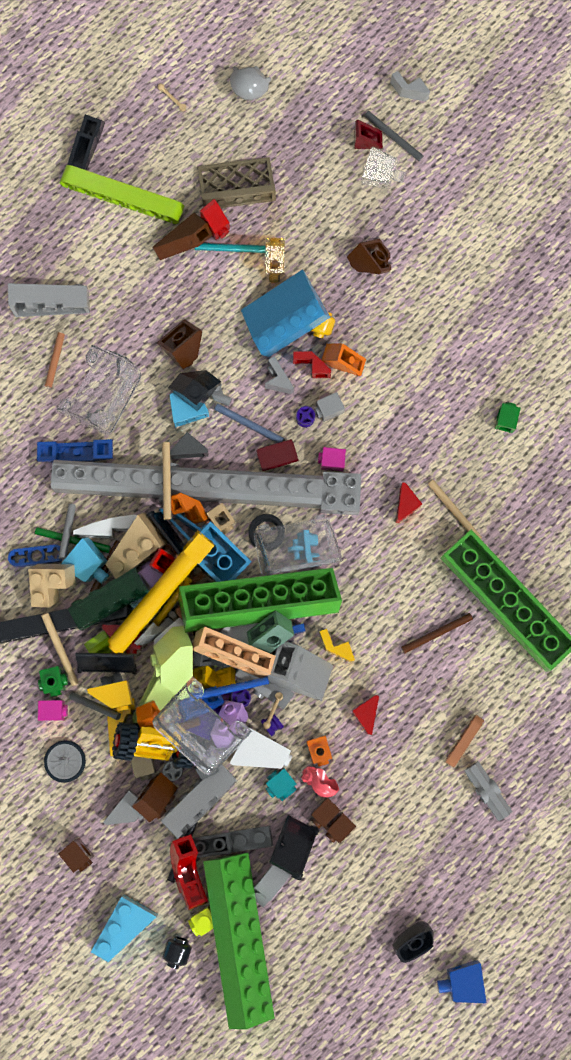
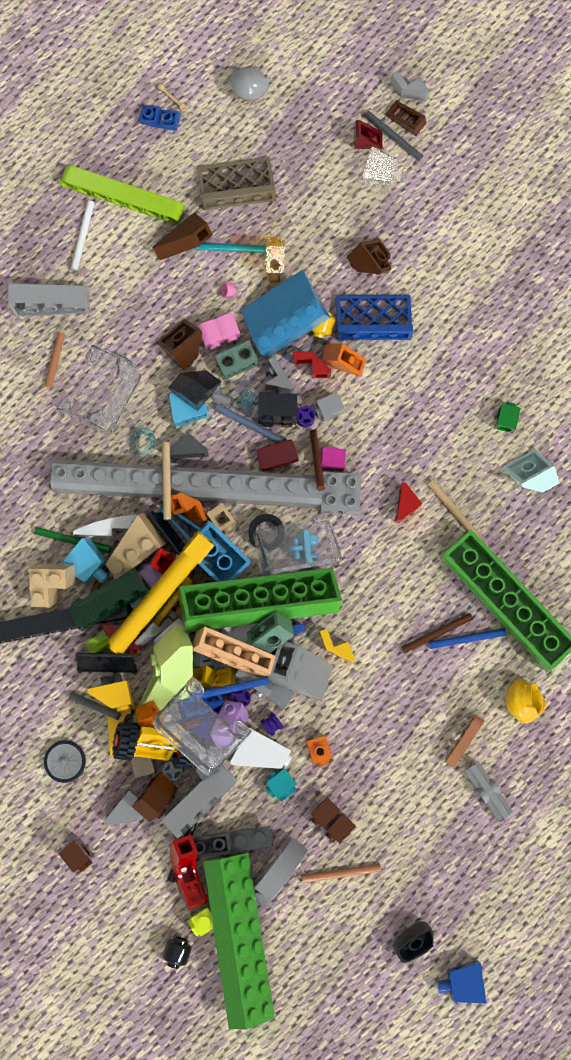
(22, 562): blue beam -> none
(47, 676): green brick -> none
(52, 710): dark pink brick -> none
(60, 649): tan bar -> none
(67, 531): light grey piece -> none
(77, 451): blue slope -> none
(82, 236): none -> white bar
(86, 142): black slope -> none
(122, 927): medium azure wedge -> none
(136, 434): none -> clear light blue piece
(159, 118): none -> blue slope
(215, 219): red slope -> none
(219, 331): none -> bright pink brick
(228, 289): none -> bright pink hinge
(239, 364): none -> sand green brick
(247, 400): none -> clear light blue wheel
(277, 409): none -> black brick
(279, 696): tan hinge -> none
(297, 842): black door -> none
(317, 460): none -> copper bar
(320, 782): coral hair -> none
(341, 873): none -> nougat bar
(366, 714): red slope -> none
(388, 331): none -> blue fence
(415, 125): none -> reddish brown slope
(467, 638): none -> blue bar
(524, 701): none -> yellow helmet
(533, 471): none -> light aqua slope

